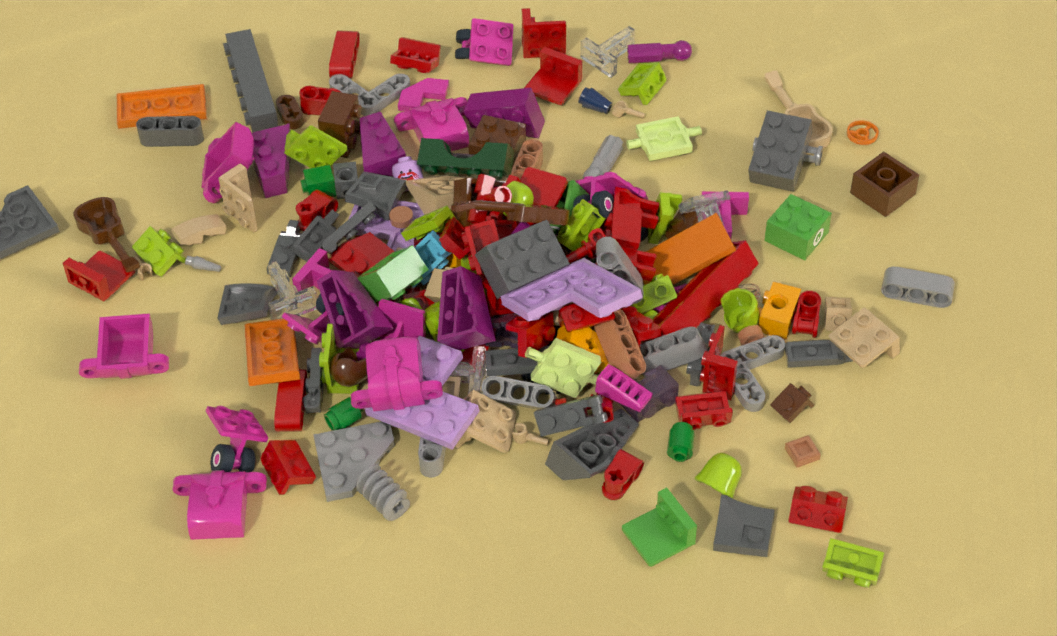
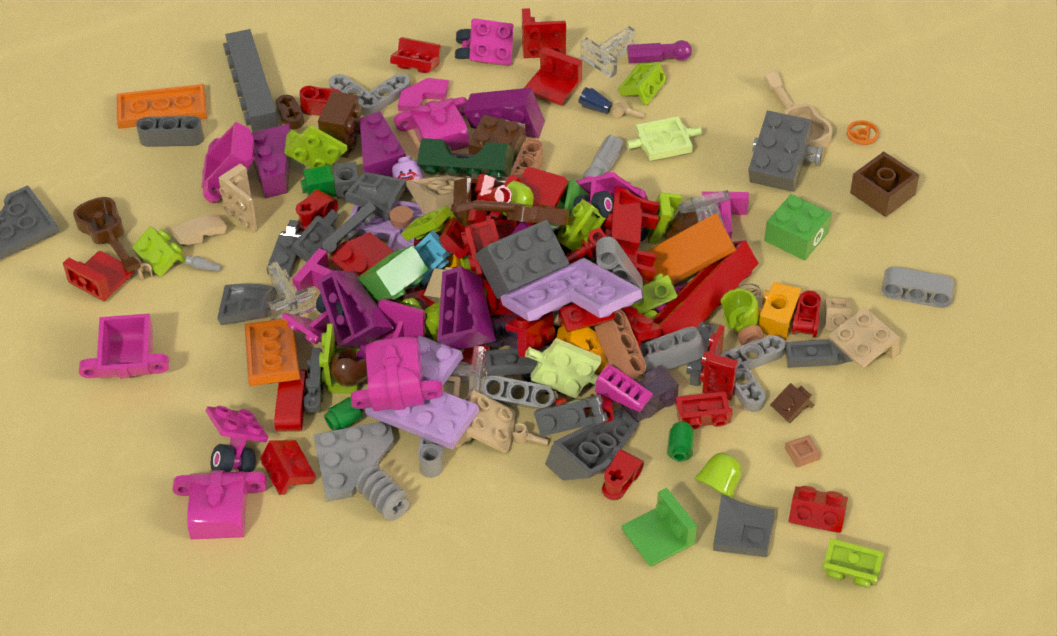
(344, 53): red beam -> none

